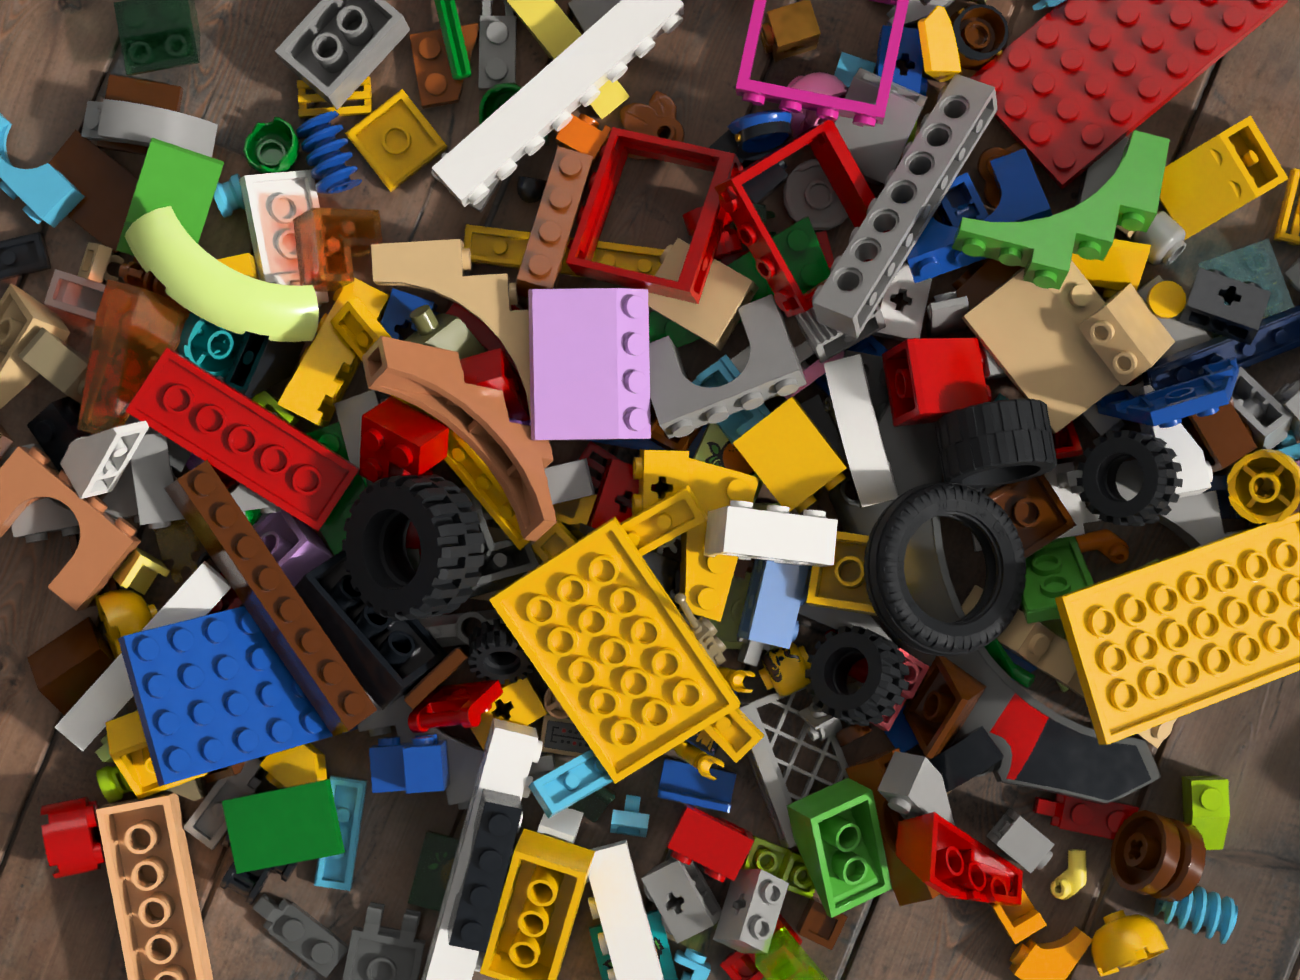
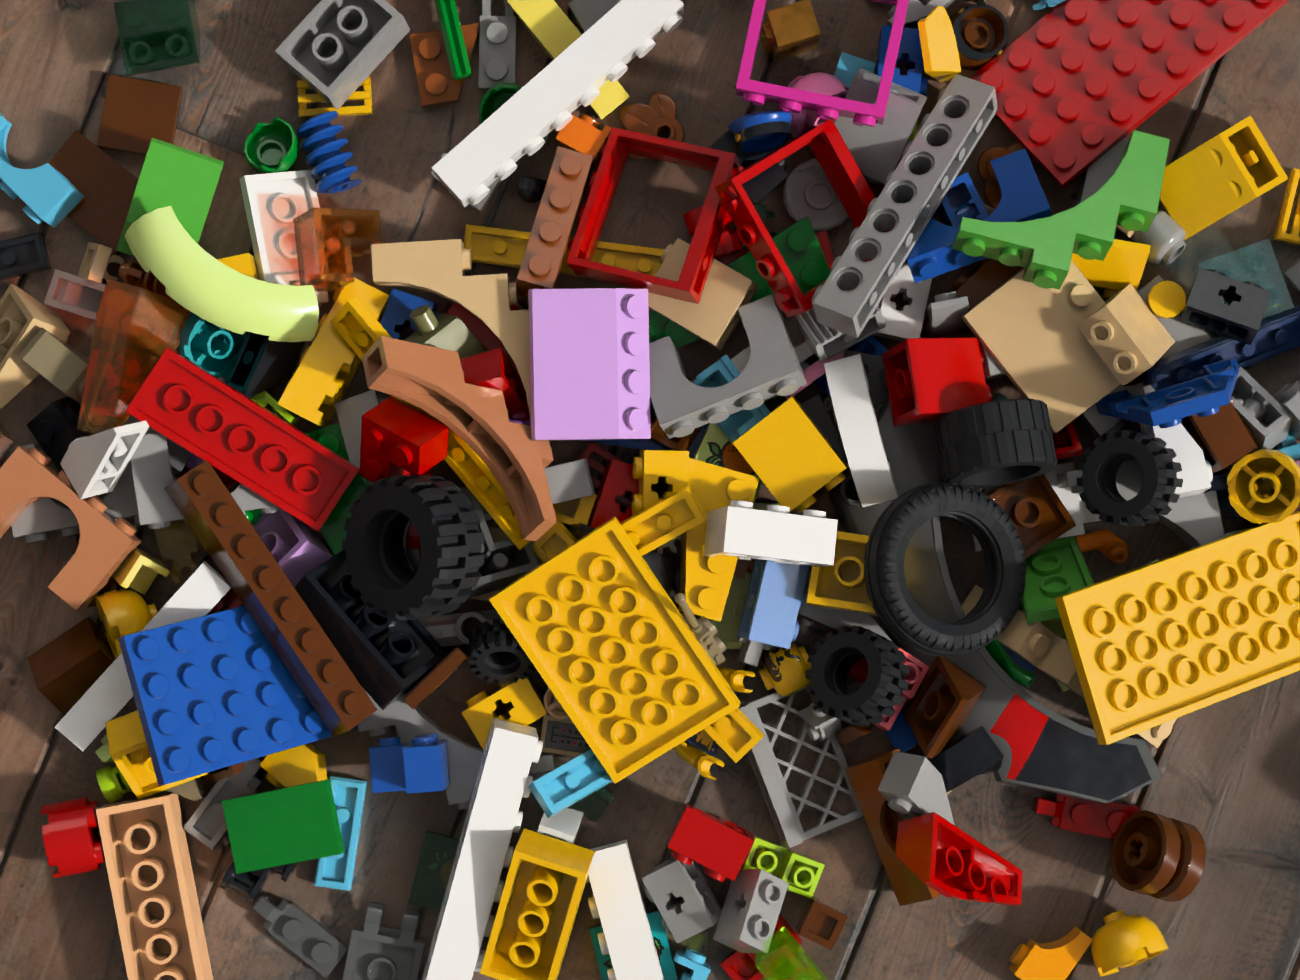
(139, 123): light grey arch -> none
(229, 196): medium azure wheel -> none
(396, 140): yellow tile -> none
(455, 706): red plate -> none
(486, 870): black arch -> none
(630, 820): medium azure tile -> none
(686, 785): blue panel -> none
(841, 845): bright green slope -> none
(1019, 920): light orange panel -> none
(1021, 841): light grey brick -> none
(1073, 878): light yellow arm -> none
(1202, 910): medium azure piece -> none
(1207, 807): lime slope -> none

